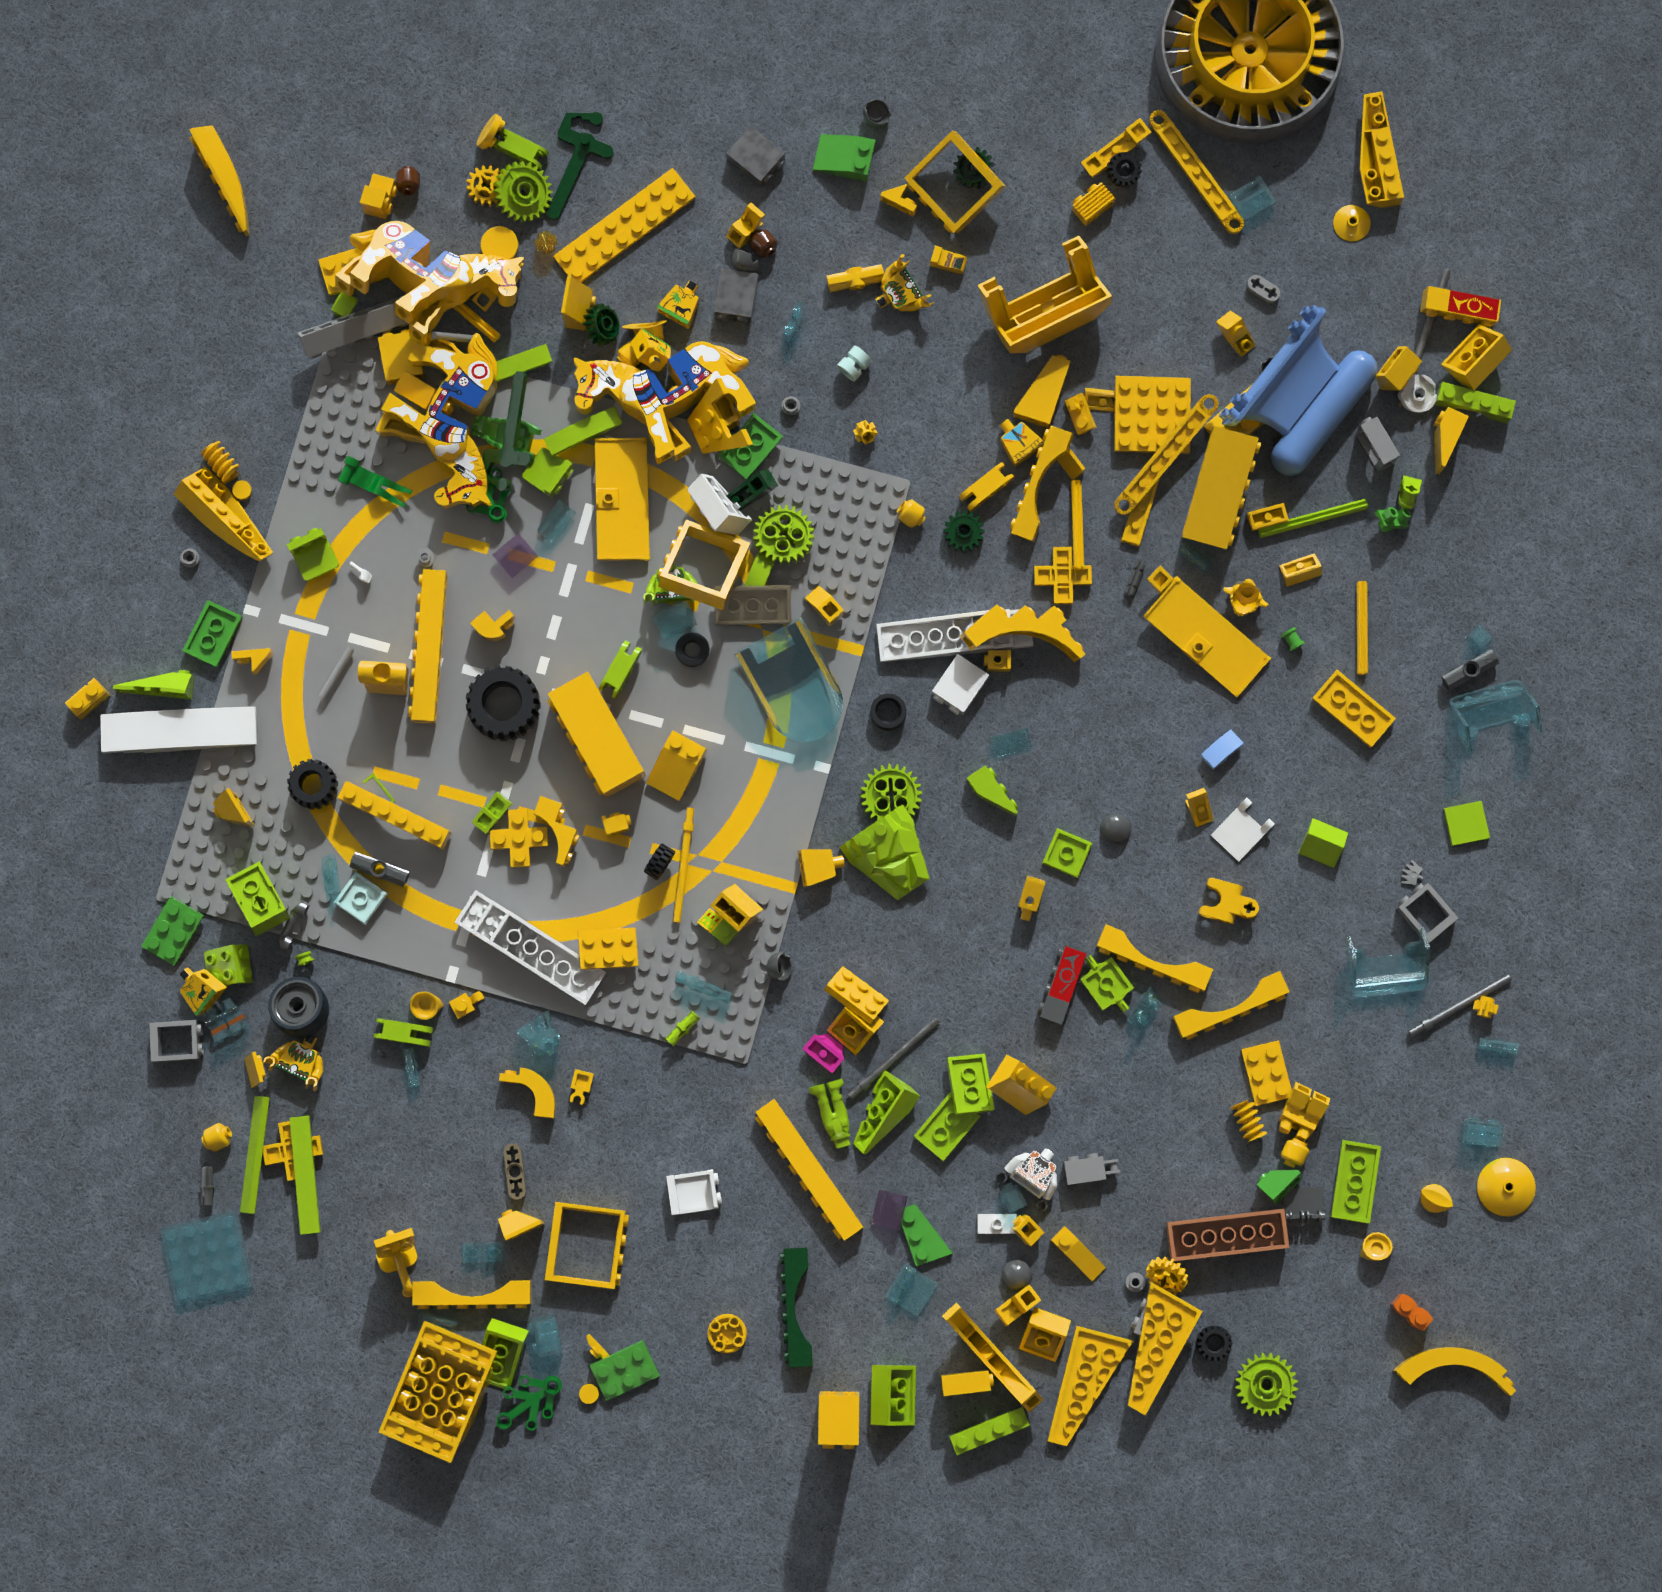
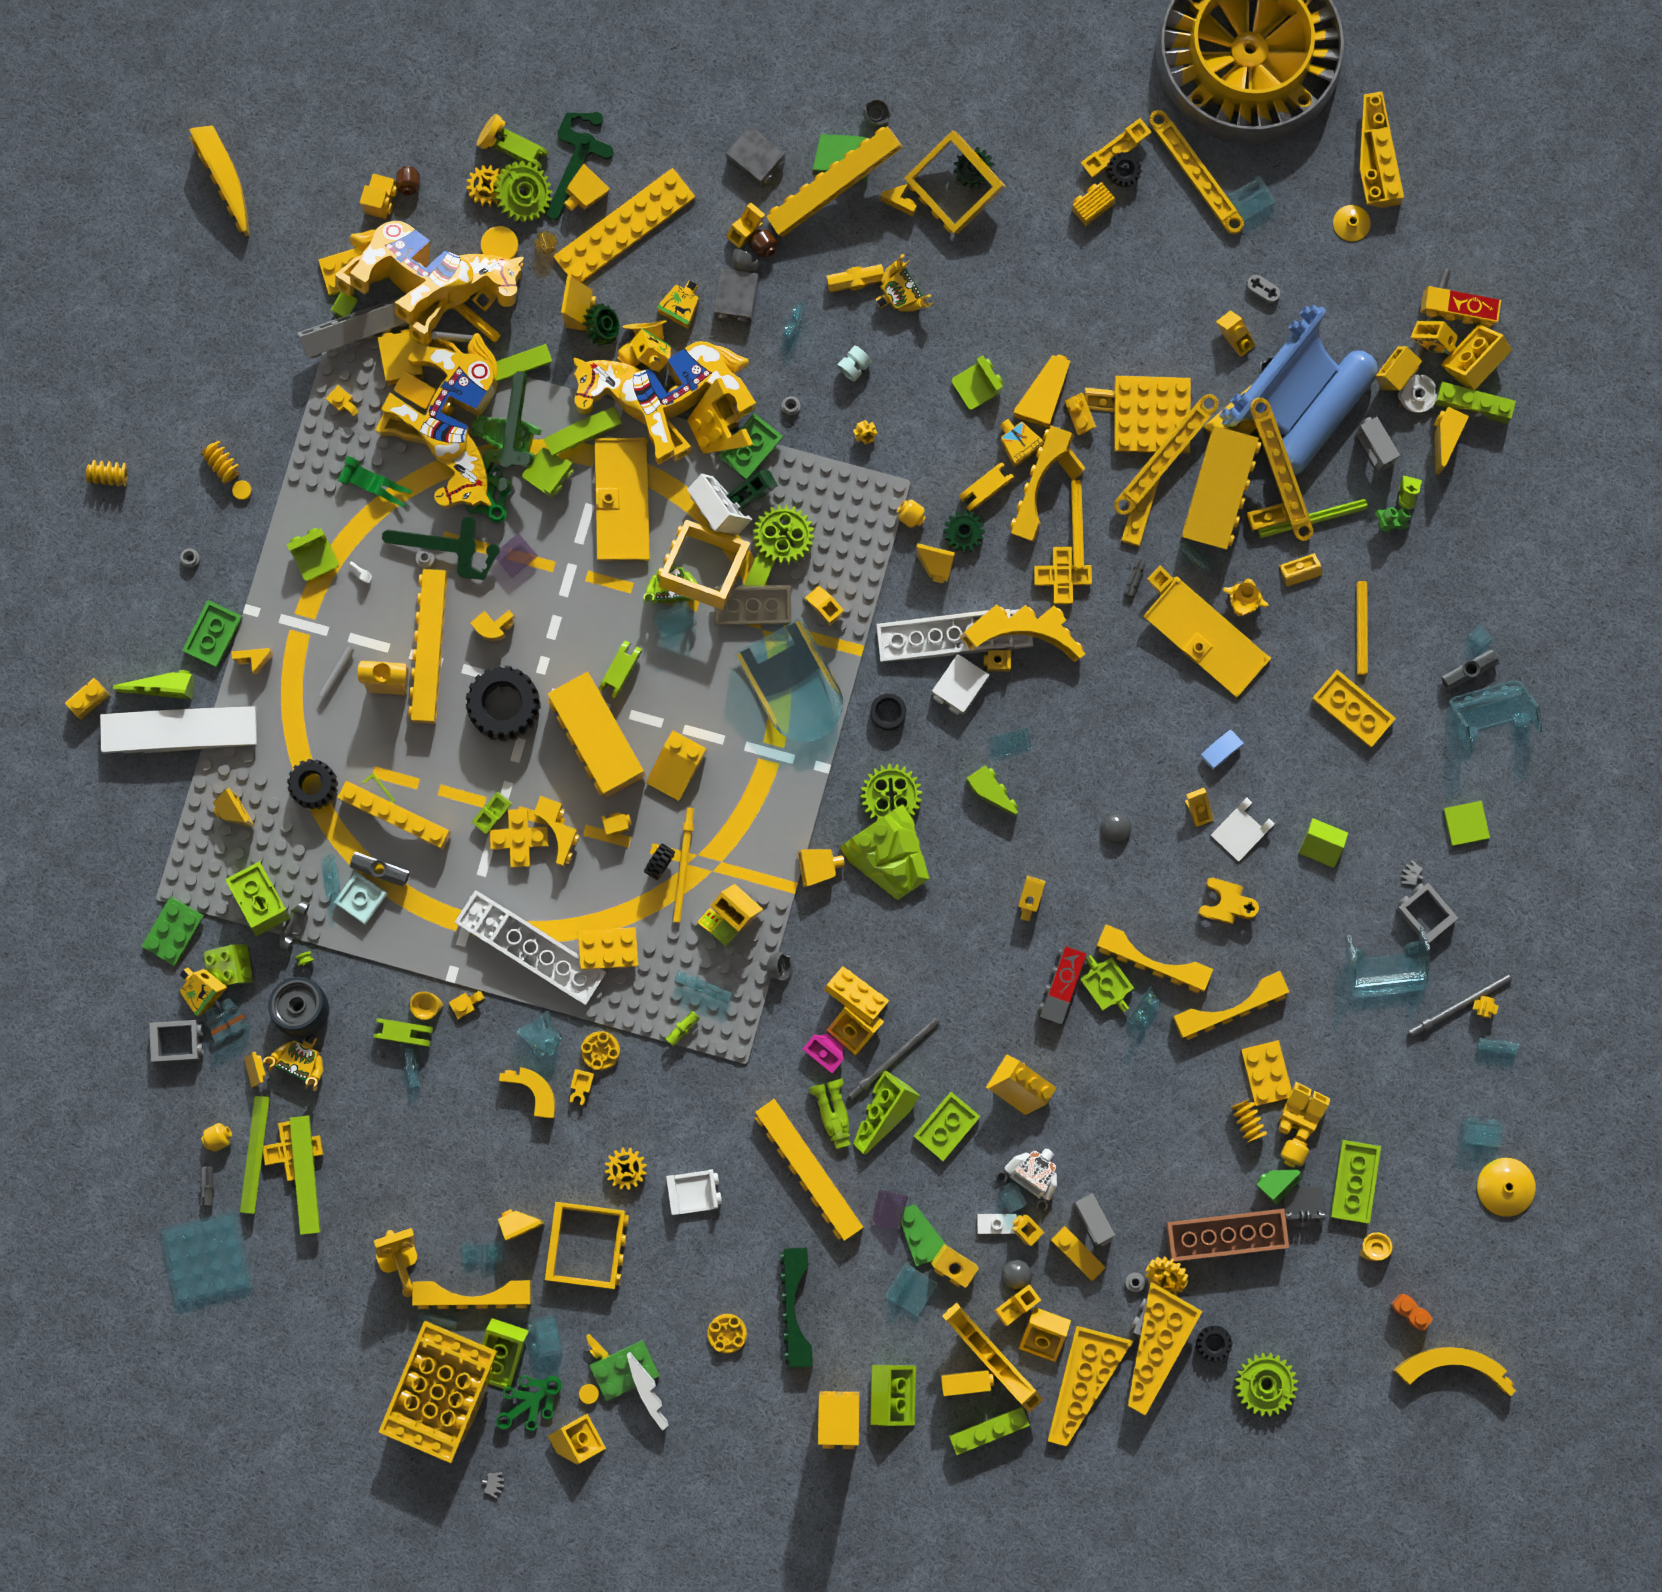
(107, 474): none -> yellow piece
(221, 513): yellow wedge -> none
(341, 399): none -> yellow plate
(464, 547): none -> dark green piece
(492, 1483): none -> light grey piece
(512, 1186): dark tan beam -> none
(556, 521): clear light blue slope -> none
(577, 1440): none -> yellow slope
(585, 189): none -> yellow torso
(600, 1050): none -> yellow tile
(620, 1176): none -> yellow gear
(644, 1385): none -> white slope
(692, 638): black tyre -> none
(834, 181): none -> yellow brick
(935, 562): none -> yellow slope
(946, 1258): none -> yellow brick
(948, 260): yellow leg -> none
(968, 1084): lime plate -> none
(978, 383): none -> lime bracket
(1050, 308): yellow wedge -> none
(1067, 853): lime tile -> none
(1088, 1169): light grey brick -> none
(1094, 1220): none -> light grey window
(1281, 469): none -> yellow plate
(1292, 639): bright green bush -> none
(1435, 336): none -> yellow torso
(1435, 1198): yellow piece -> none

